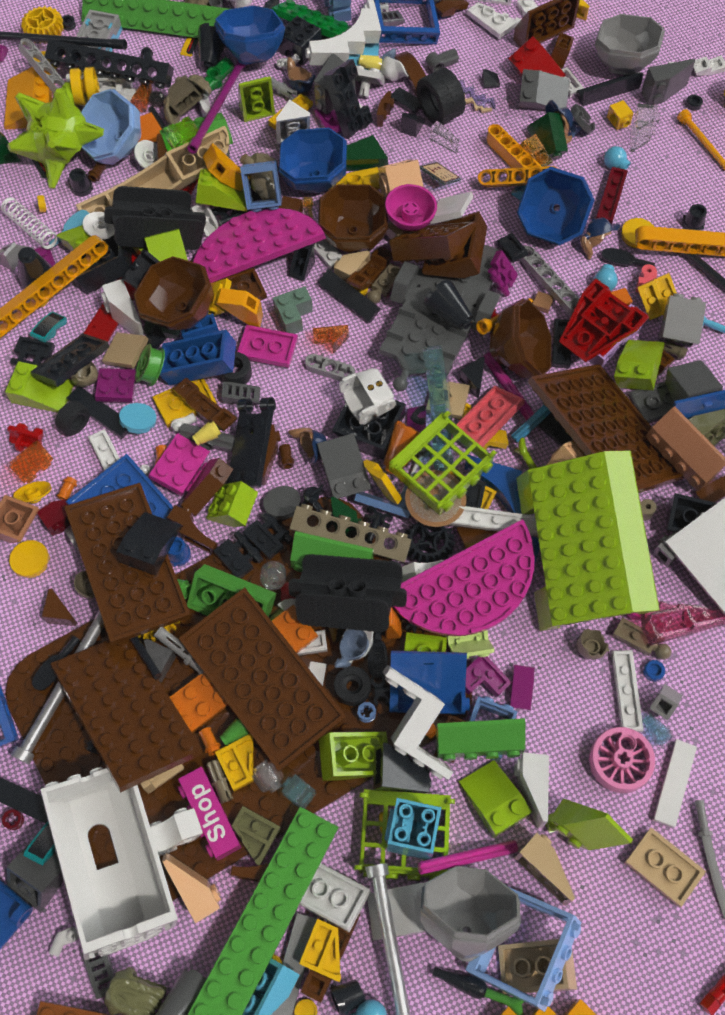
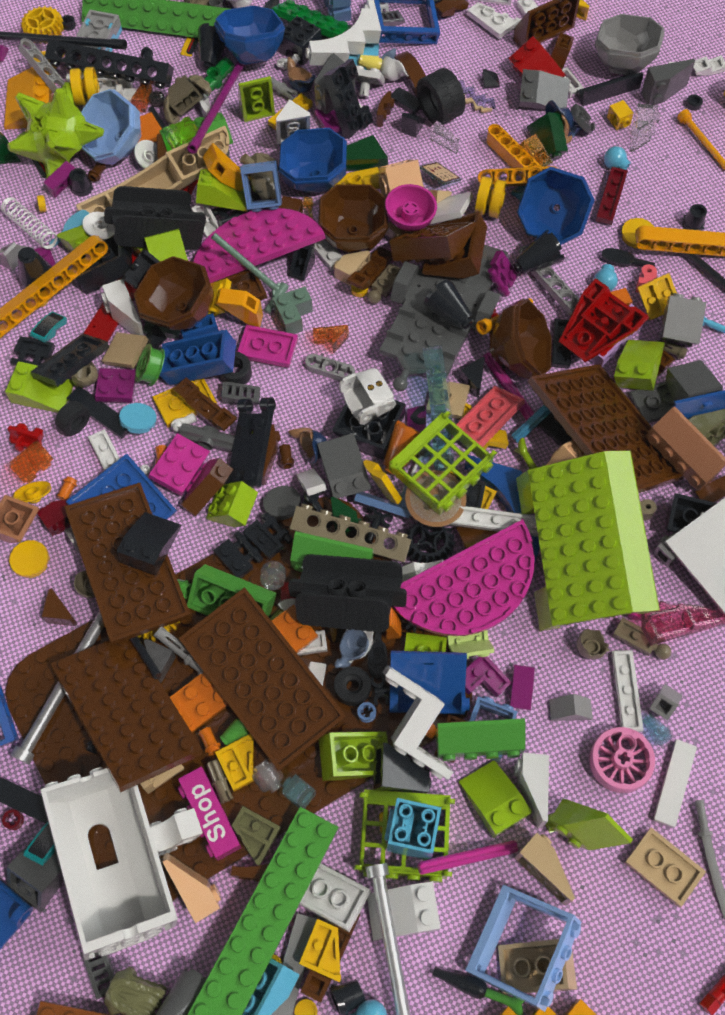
(45, 676): black piece -> none
(59, 179): none -> magenta slope
(63, 938): white arm -> none
(179, 552): blue piece -> none
(189, 531): reddish brown slope -> none
(207, 433): light yellow cone -> none
(277, 289): none -> sand green bar
(311, 482): none -> white tile
(349, 295): black tile -> none
(438, 61): dark grey piece -> none
(440, 195): none -> tan slope
(469, 911): light grey rock -> none
(490, 197): none -> yellow wheel
(512, 247): black tile -> none
(539, 254): none -> black cone
(543, 301): medium nougat tile -> none
(570, 708): none -> light grey slope
(595, 233): hair -> none
(654, 670): blue tile -> none

